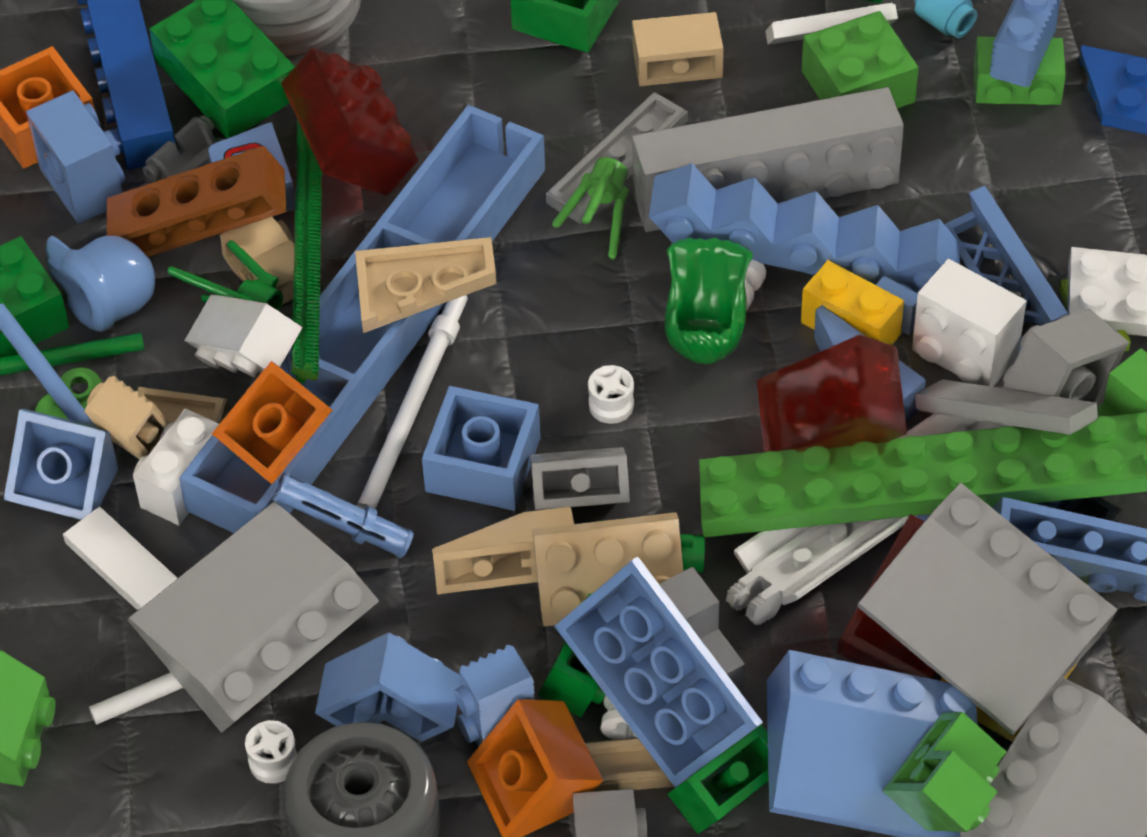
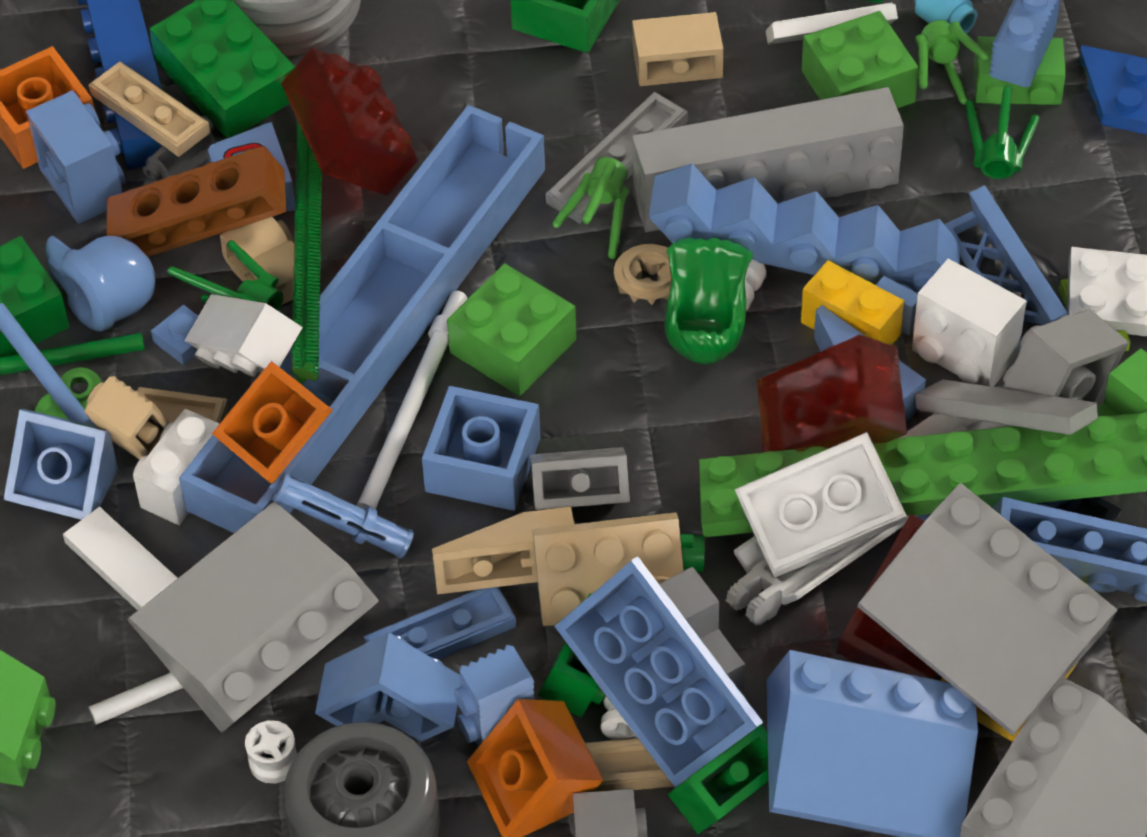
(149, 108): none -> tan tile
(172, 333): none -> medium blue plate
(419, 277): tan wing -> none
(454, 623): none -> medium blue tile
(512, 329): none -> bright green brick
(602, 387): white wheel -> none
(629, 272): none -> tan gear
(820, 505): none -> white tile
(941, 44): none -> bright green plant
(948, 776): bright green brick -> none
(999, 154): none -> green plant

